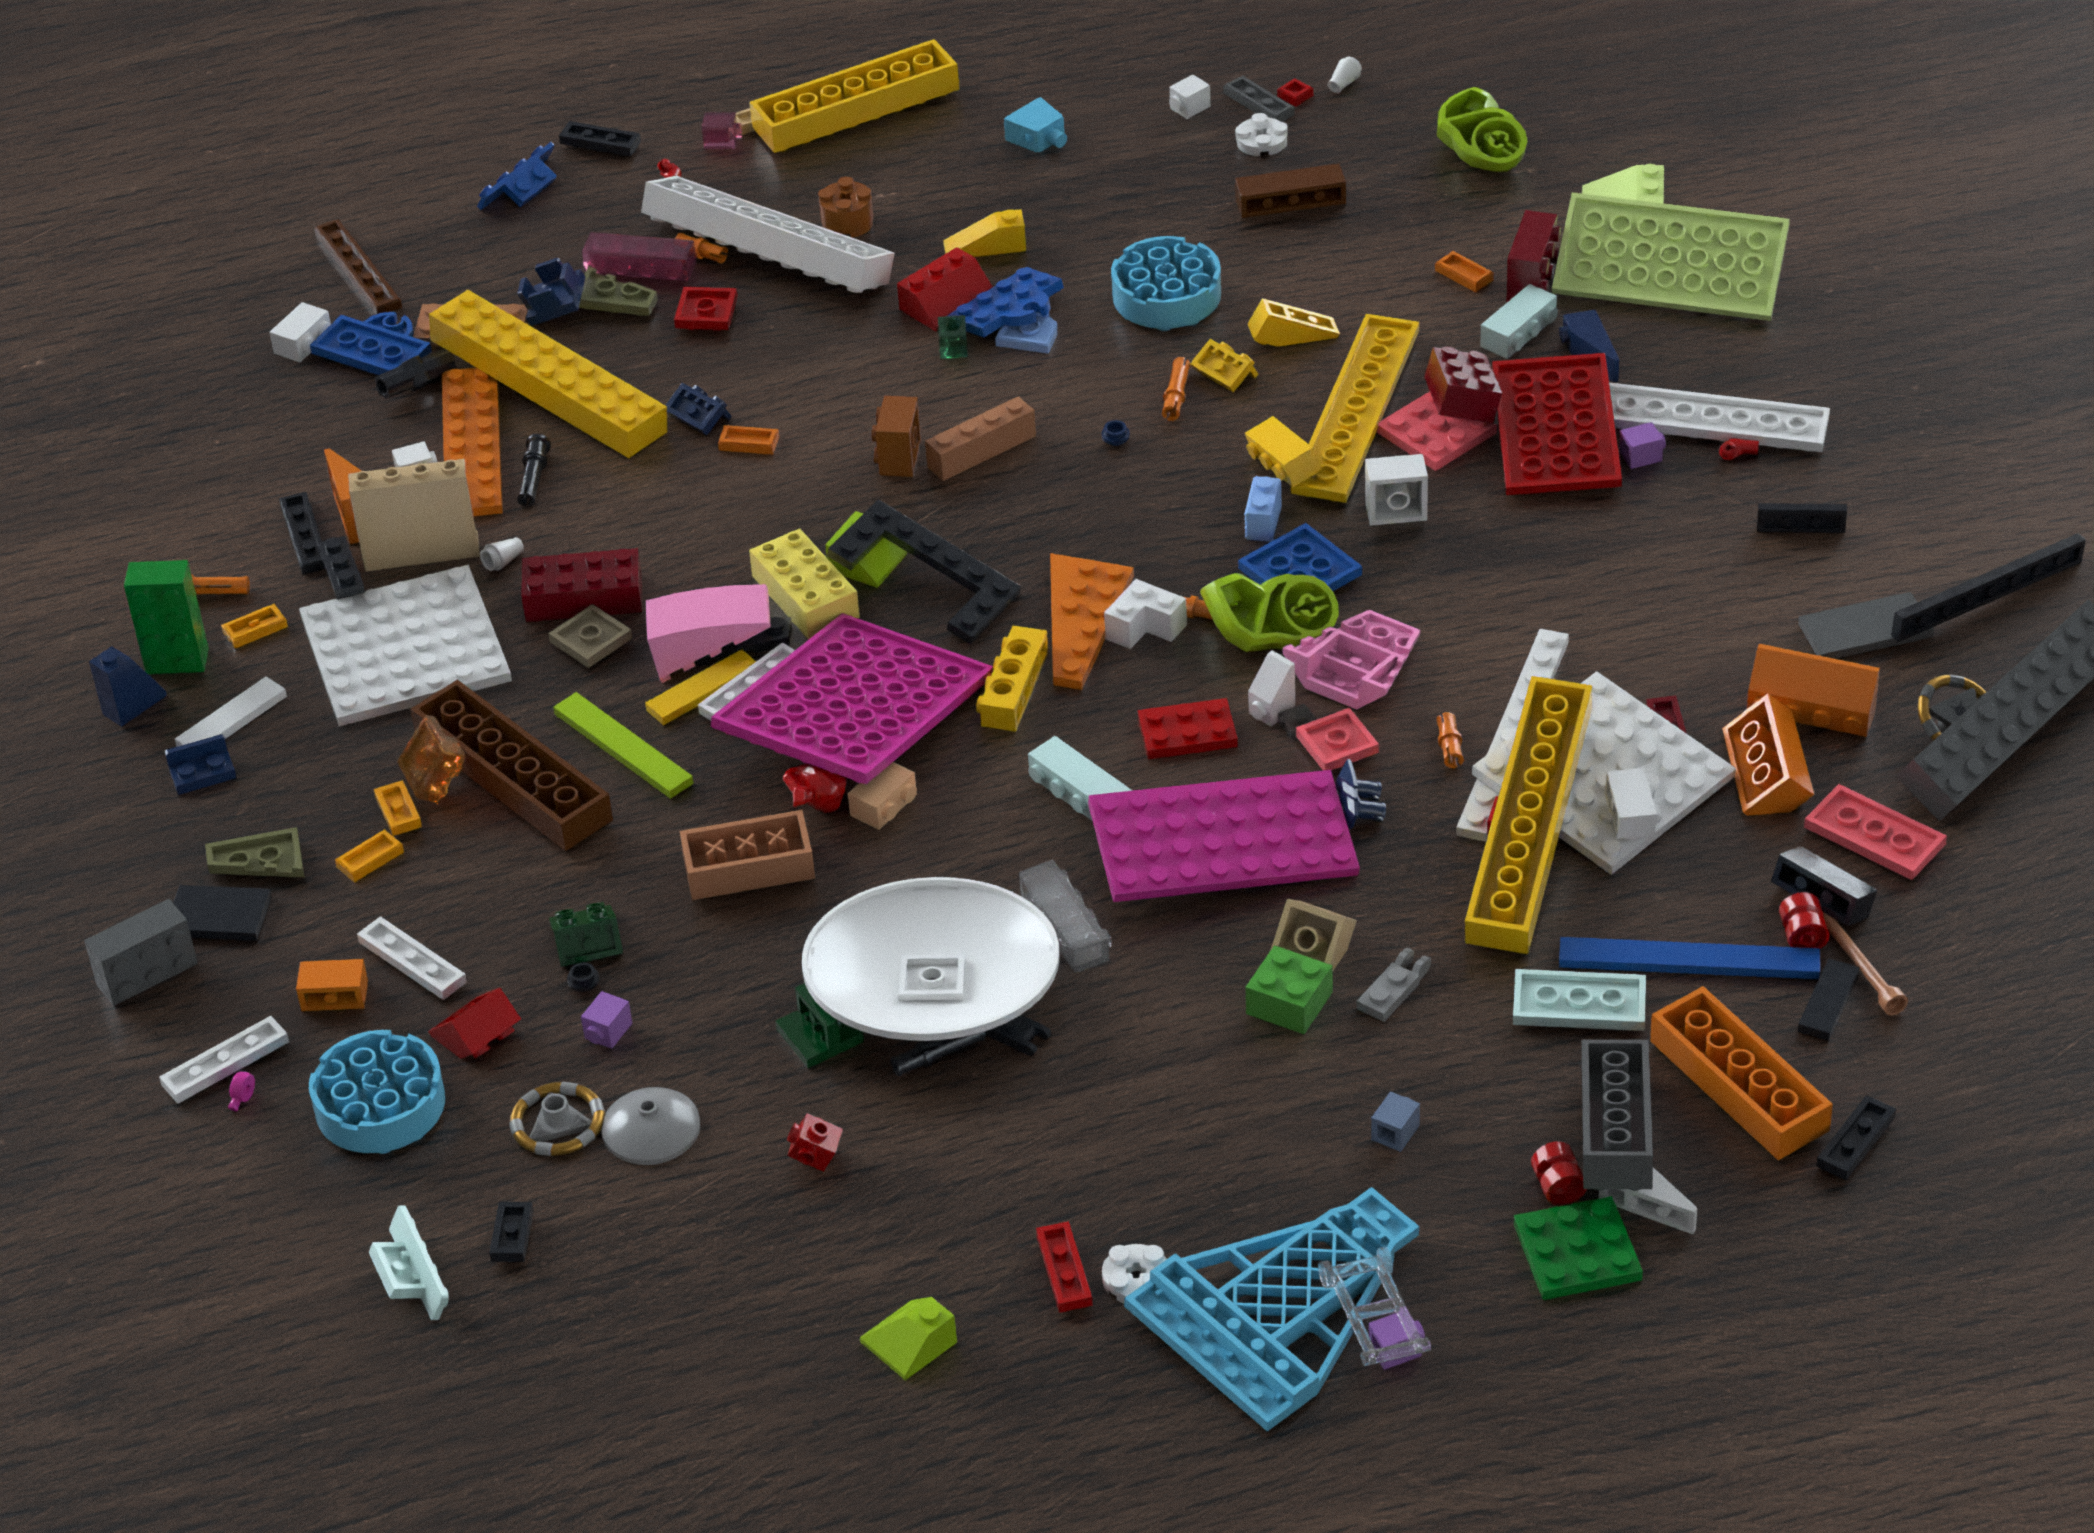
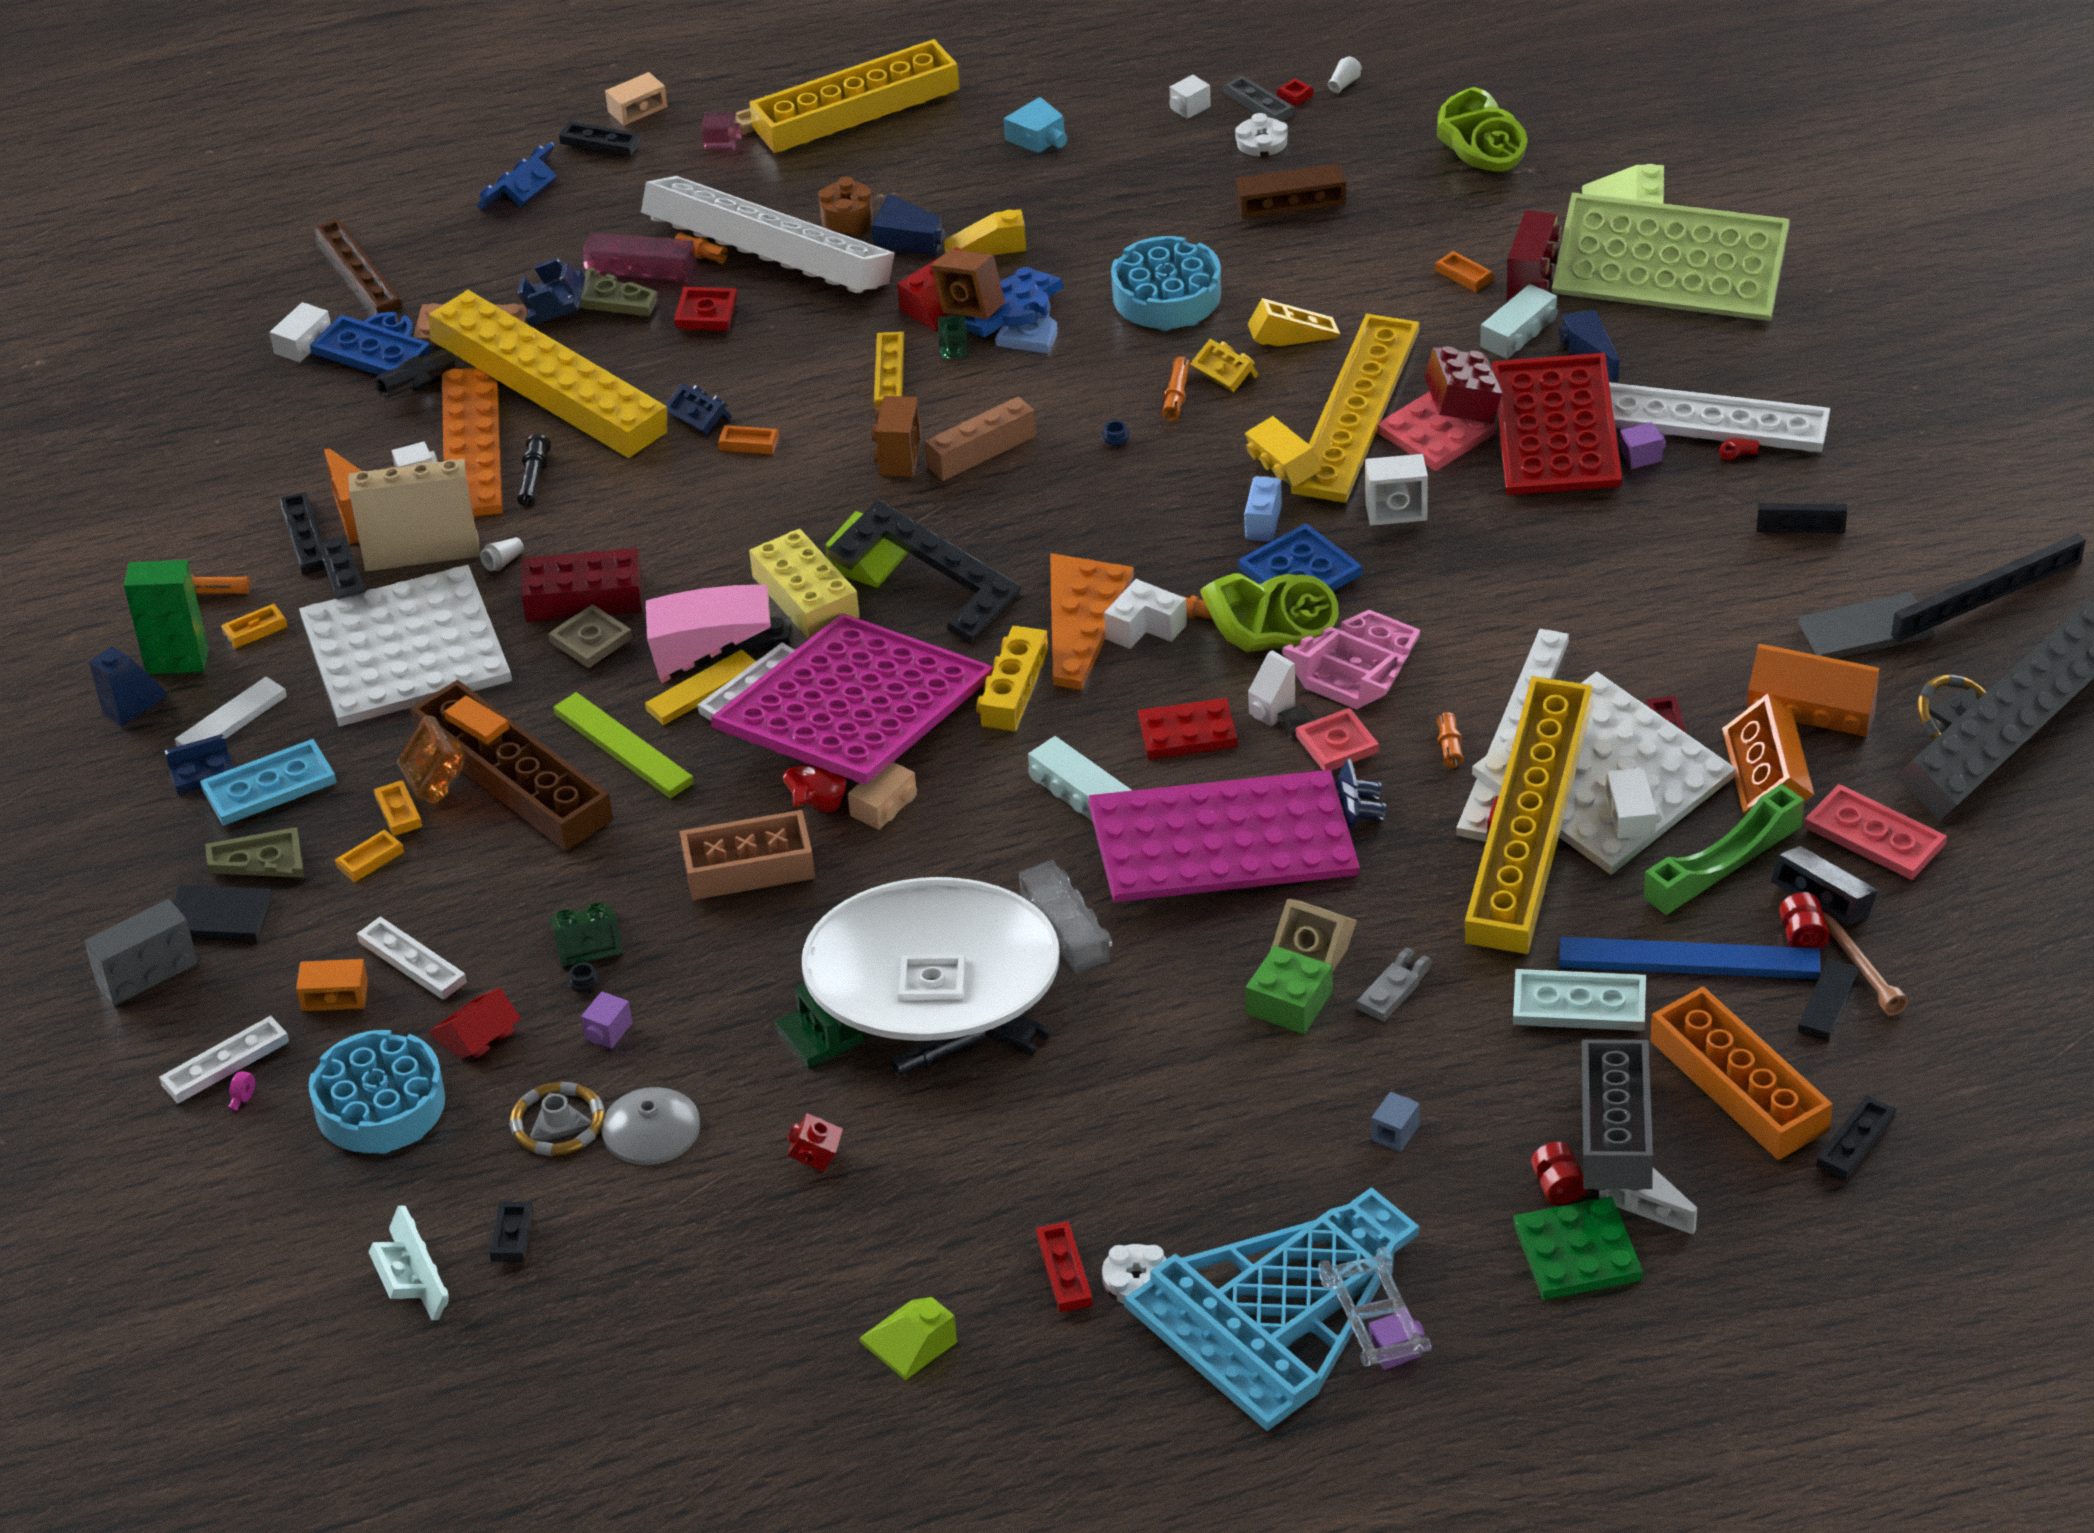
(268, 782): none -> medium azure plate
(476, 719): none -> orange tile
(636, 98): none -> light nougat brick
(668, 169): red arm -> none
(889, 366): none -> yellow tile
(907, 227): none -> dark blue slope
(968, 283): none -> dark orange brick
(1683, 878): none -> bright green arch

